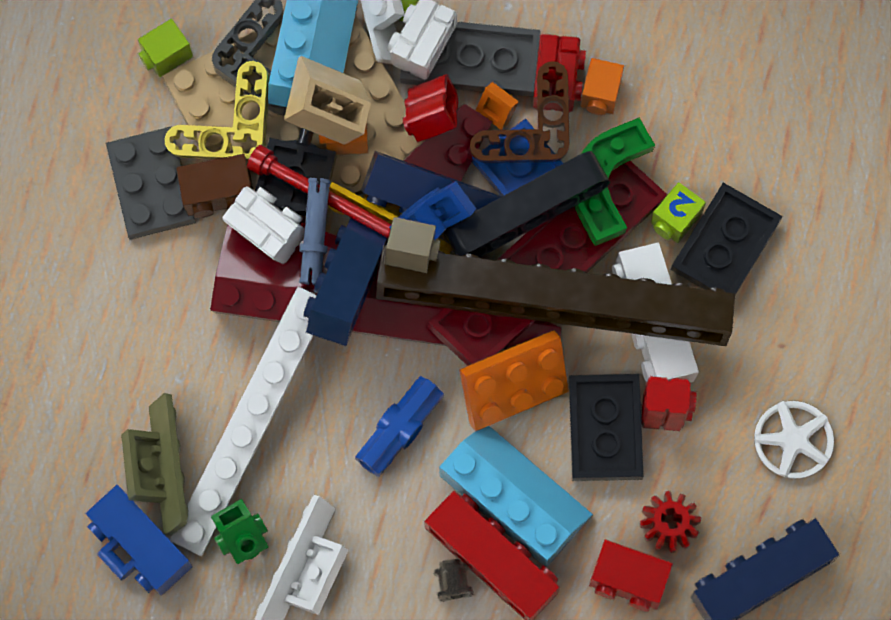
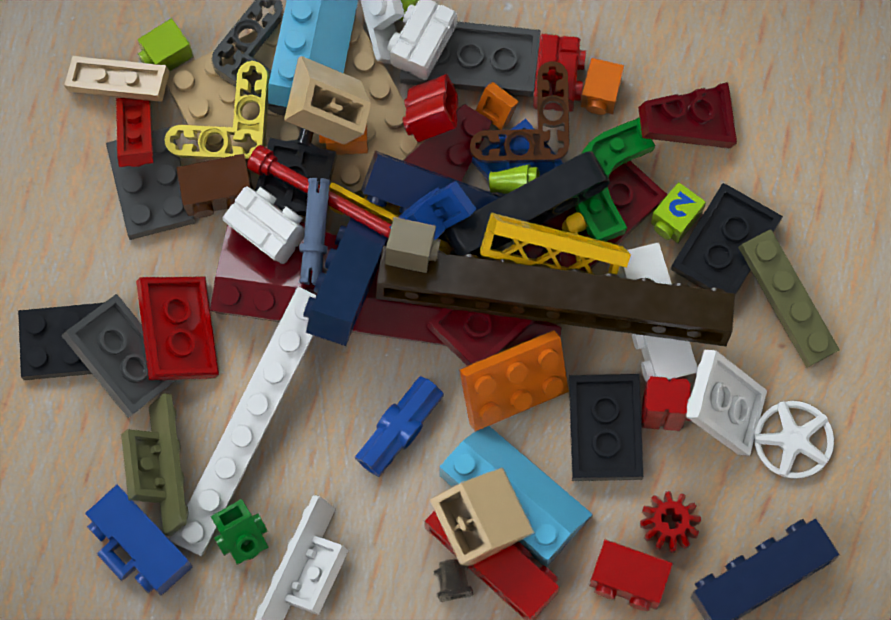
(41, 341): none -> black plate
(114, 352): none -> dark grey plate
(117, 78): none -> tan plate
(134, 132): none -> red plate
(177, 328): none -> red tile
(481, 516): none -> tan slope
(511, 179): none -> lime cone
(554, 241): none -> yellow fence
(574, 224): none -> yellow hand
(691, 118): none -> dark red wing
(726, 402): none -> white plate
(788, 298): none -> olive plate

